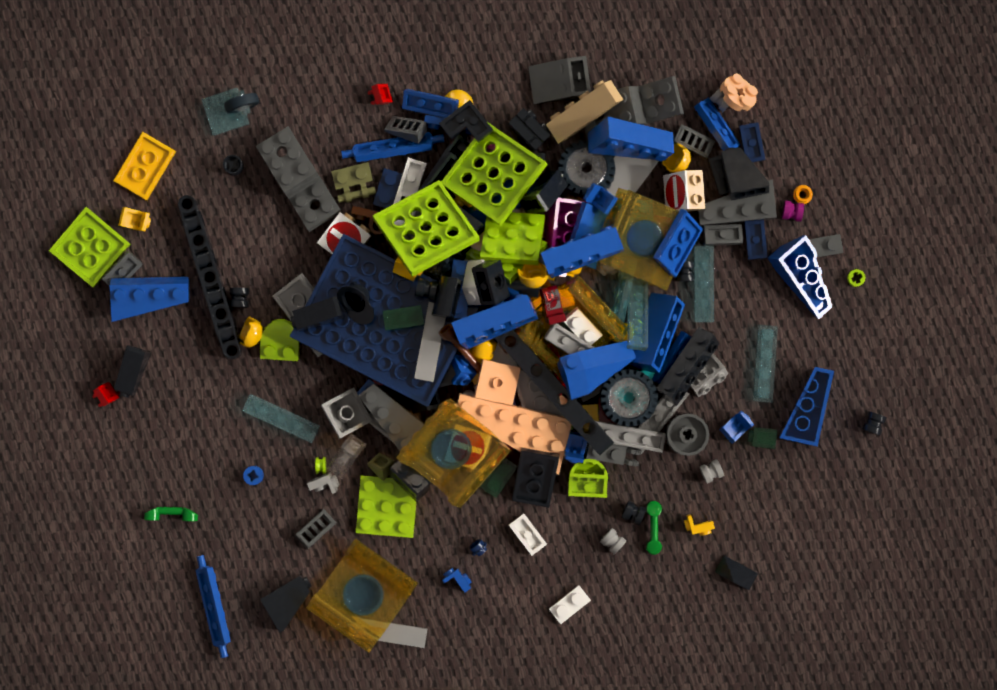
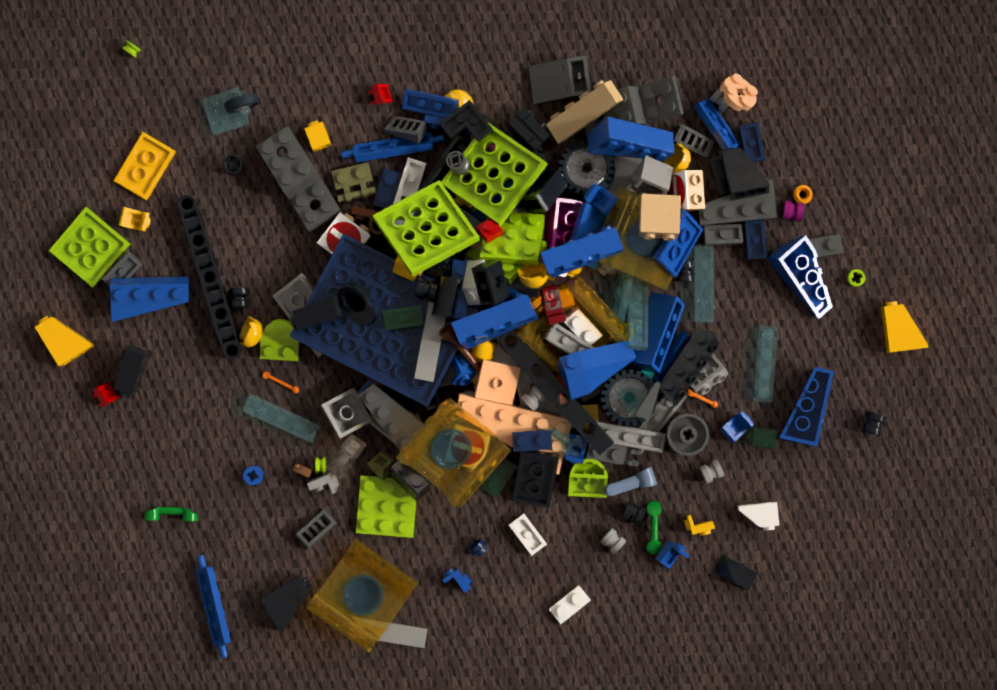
(62, 341): none -> yellow slope
(131, 49): none -> lime bush
(266, 375): none -> orange hinge
(302, 470): none -> medium nougat tile
(317, 135): none -> yellow brick
(460, 166): none -> dark grey wheel
(489, 230): none -> red plate
(532, 440): none -> dark blue plate
(534, 397): none -> light grey wheel
(568, 442): none -> clear light blue bar
(642, 479): none -> sand blue piece
(646, 406): none -> dark grey slope
(650, 177): none -> light grey plate
(659, 216): none -> tan piece
(670, 553): none -> blue bracket
(714, 404): none -> orange hinge
(761, 514): none -> white slope
(900, 329): none -> yellow slope

